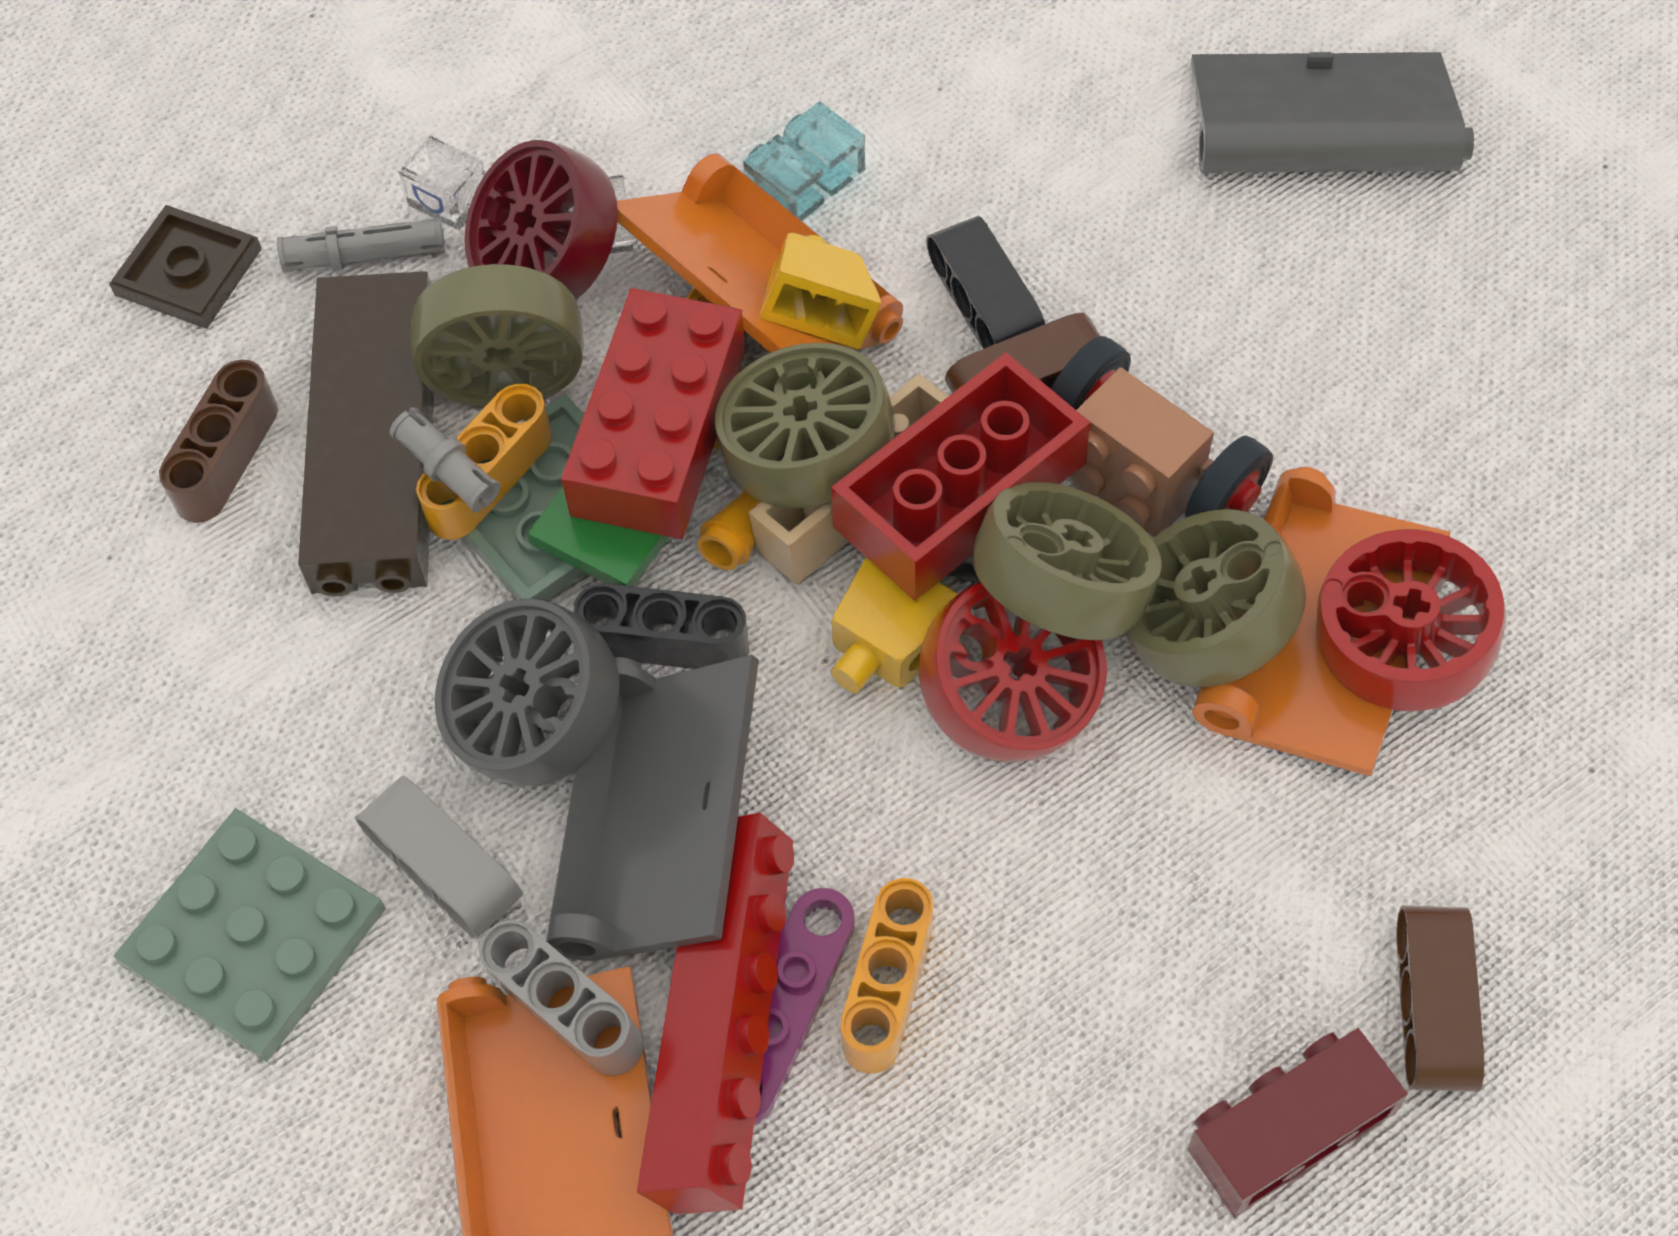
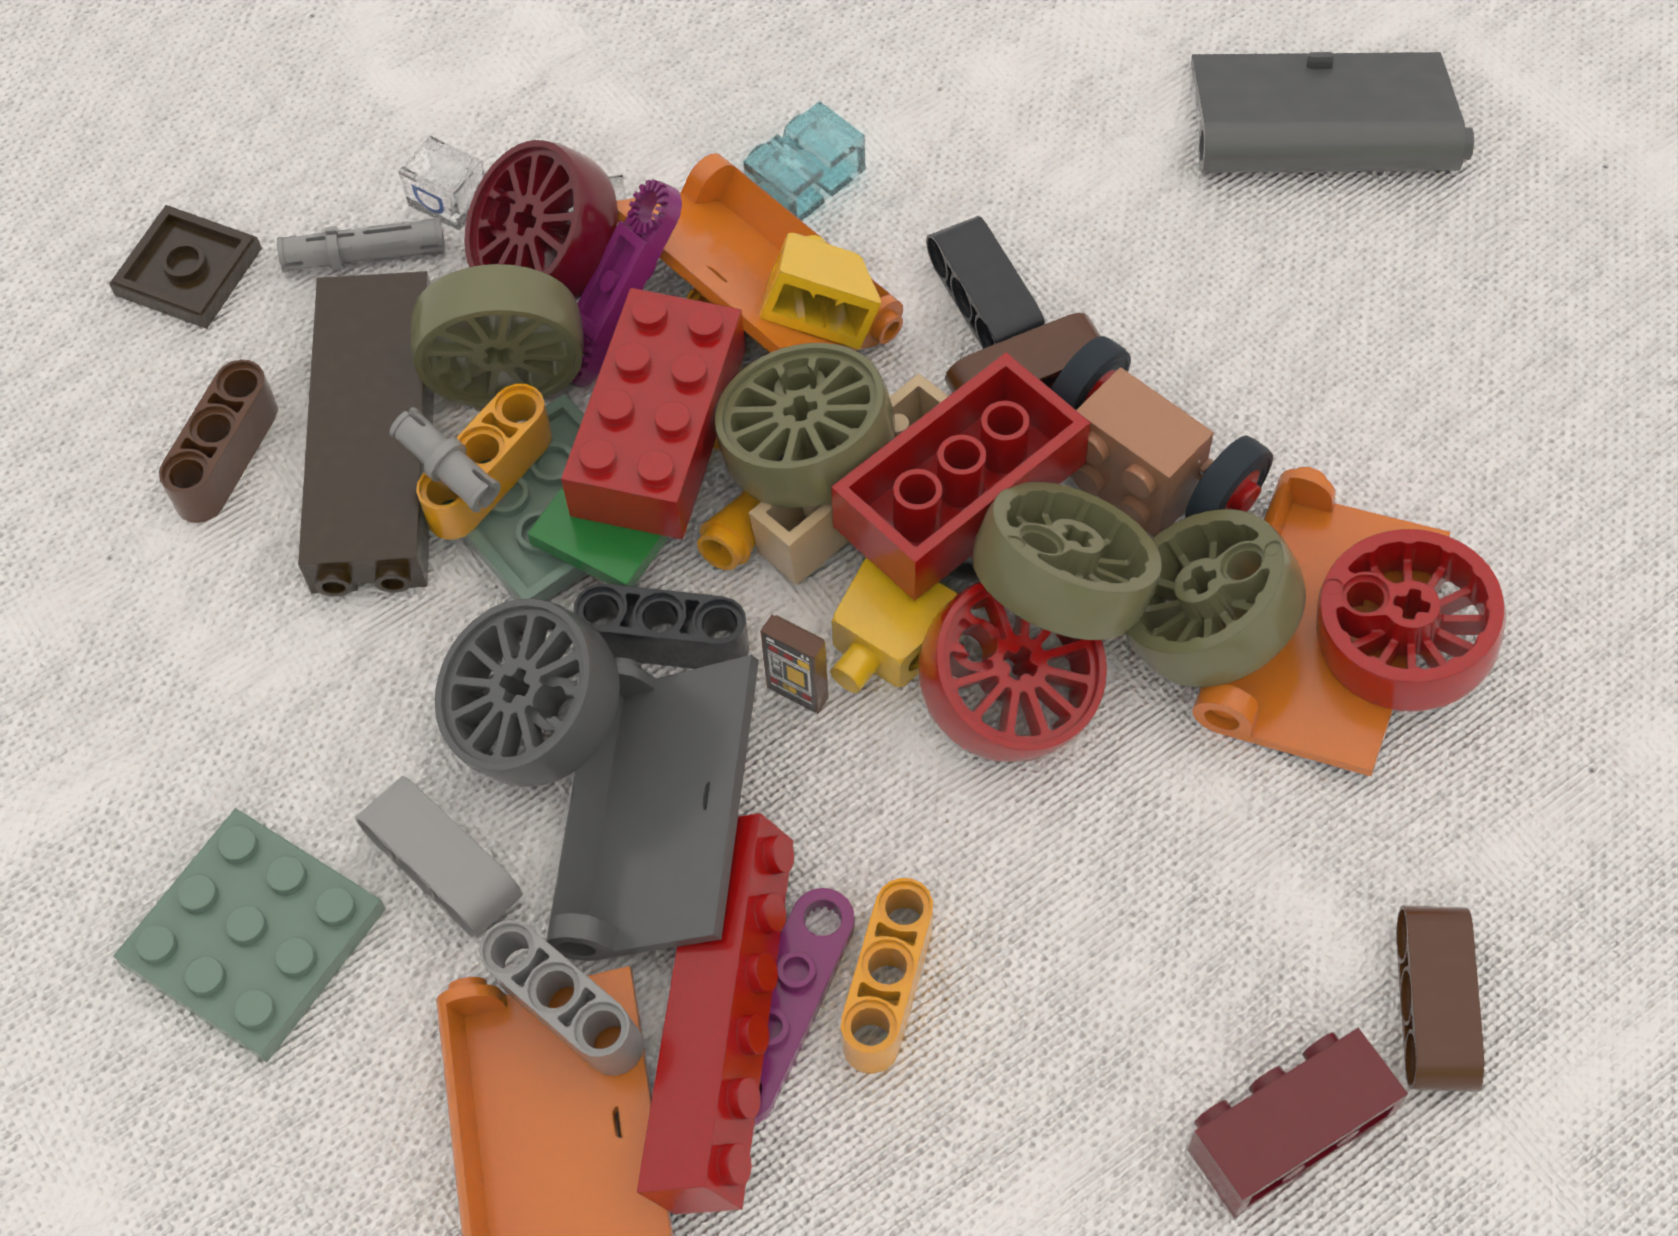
(626, 264): none -> magenta plate
(795, 663): none -> tile

